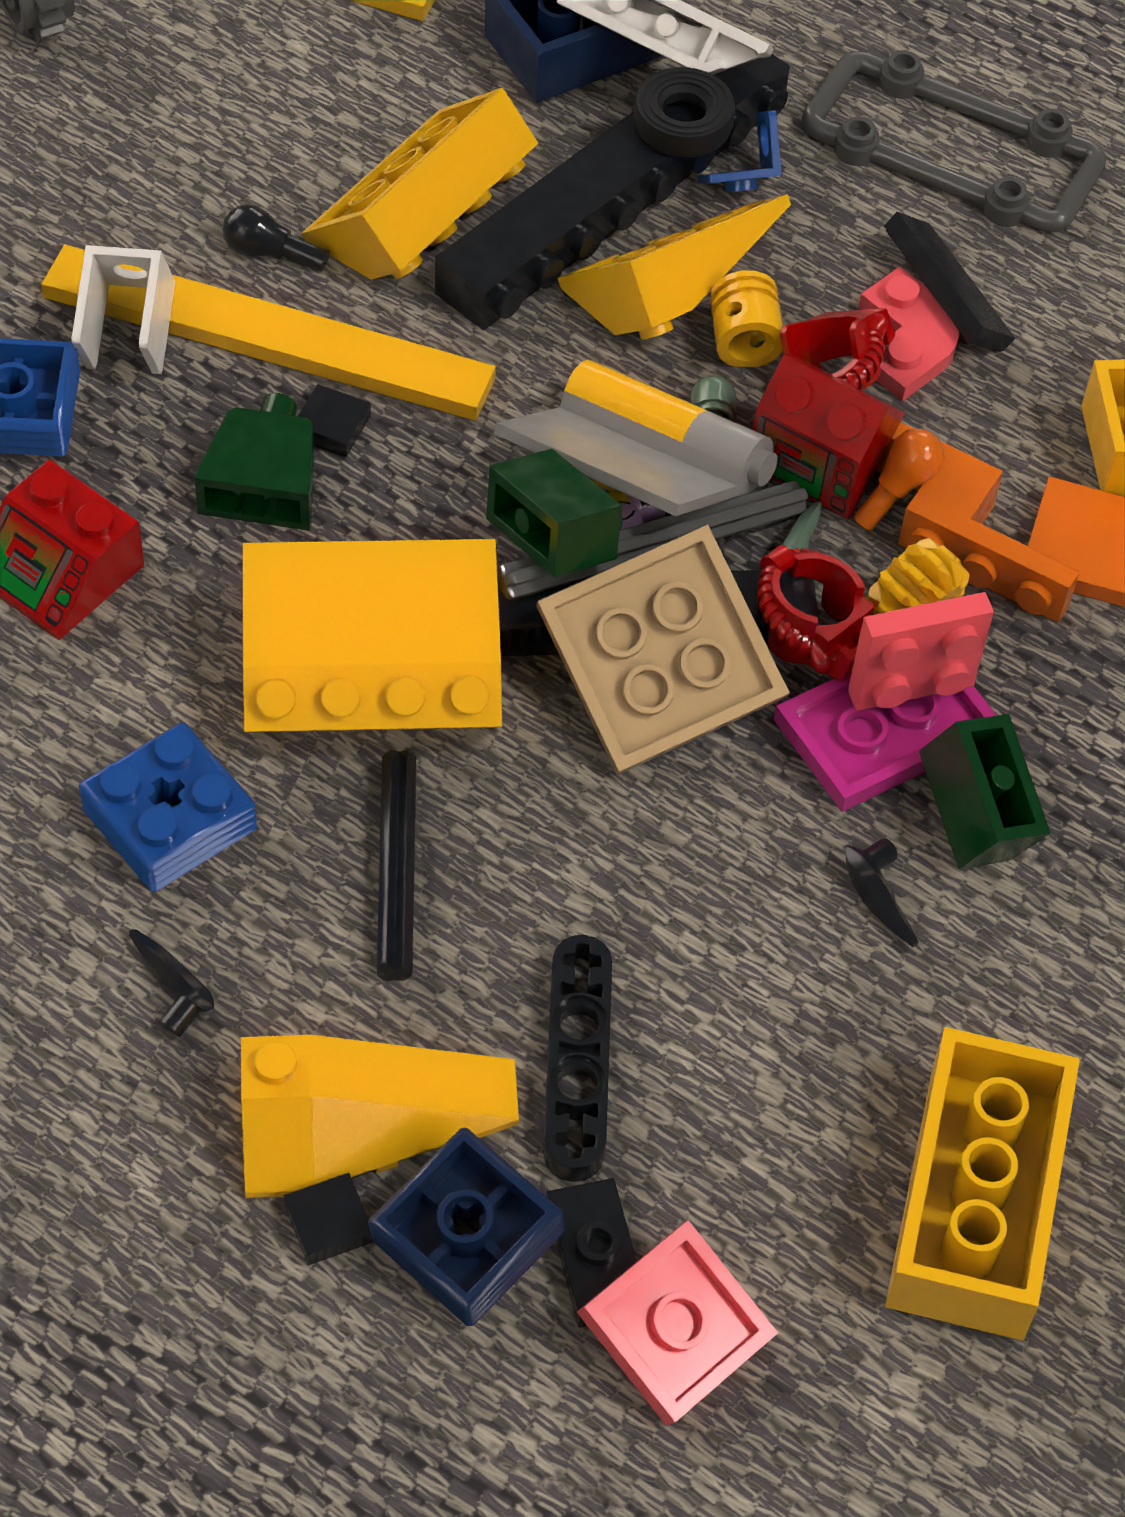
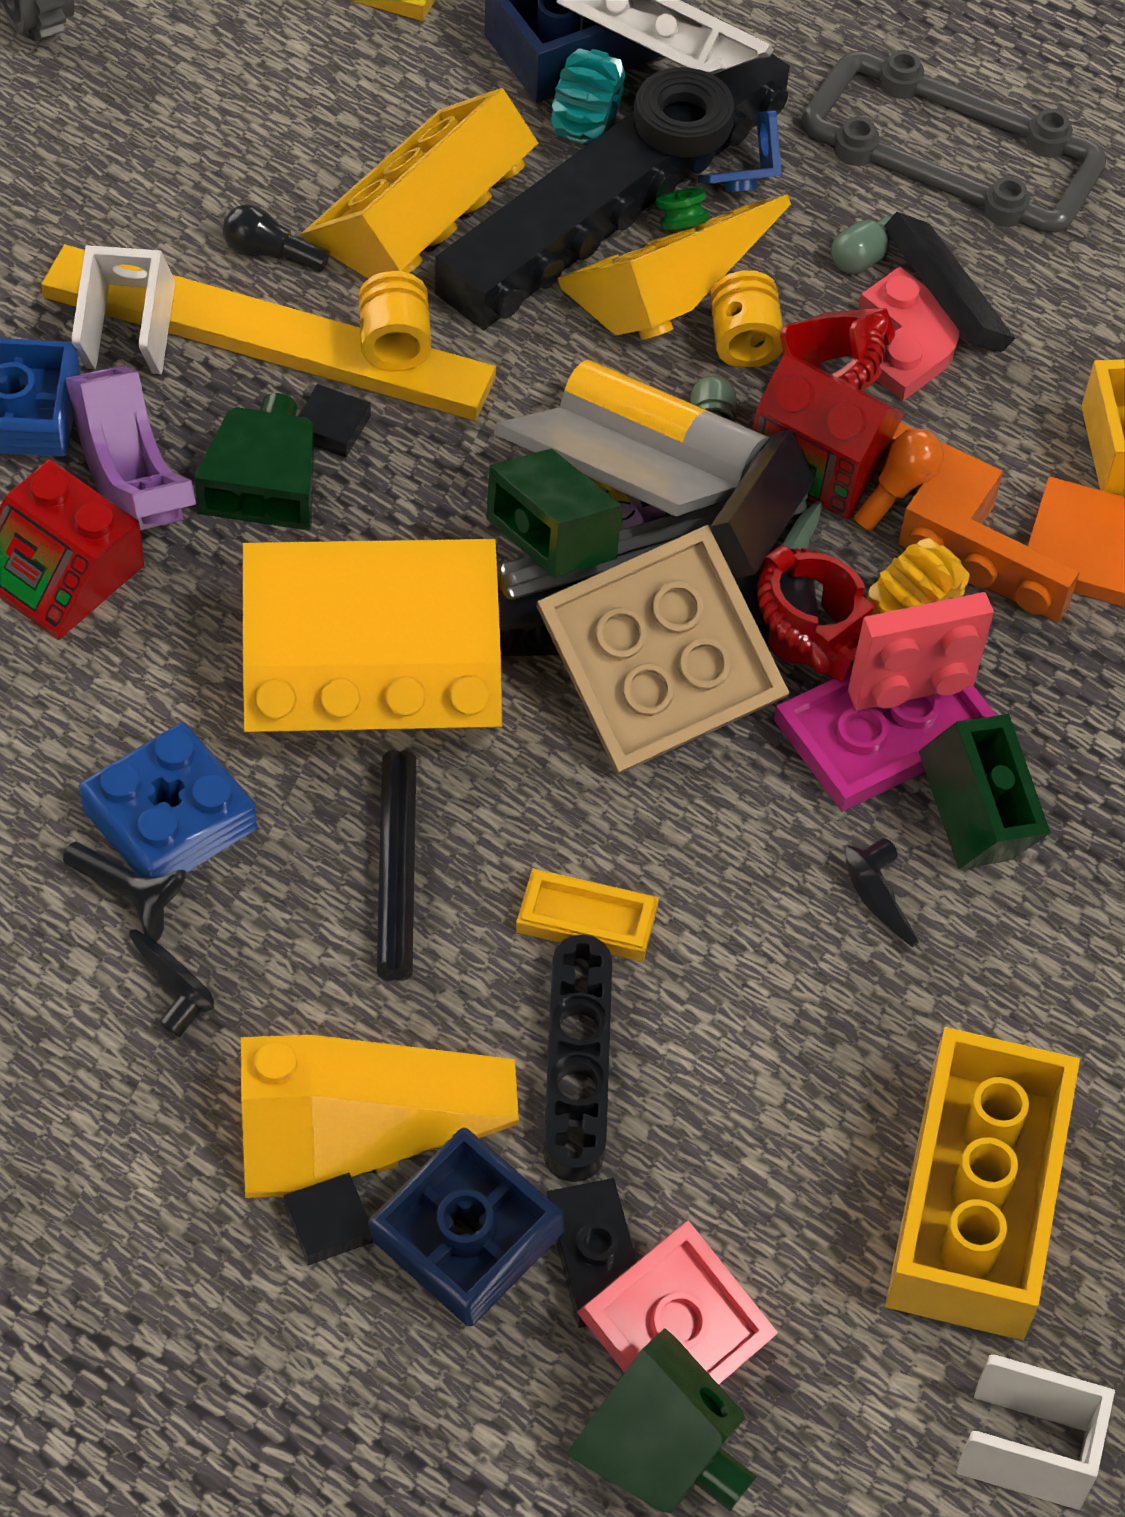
(122, 448): none -> medium lavender arch
(147, 894): none -> black piece
(394, 321): none -> yellow piece
(569, 906): none -> yellow tile
(587, 95): none -> teal gear
(666, 1431): none -> dark green torso
(682, 209): none -> green bush
(762, 504): none -> black tile
(860, 245): none -> sand green cylinder
(1050, 1398): none -> white piece

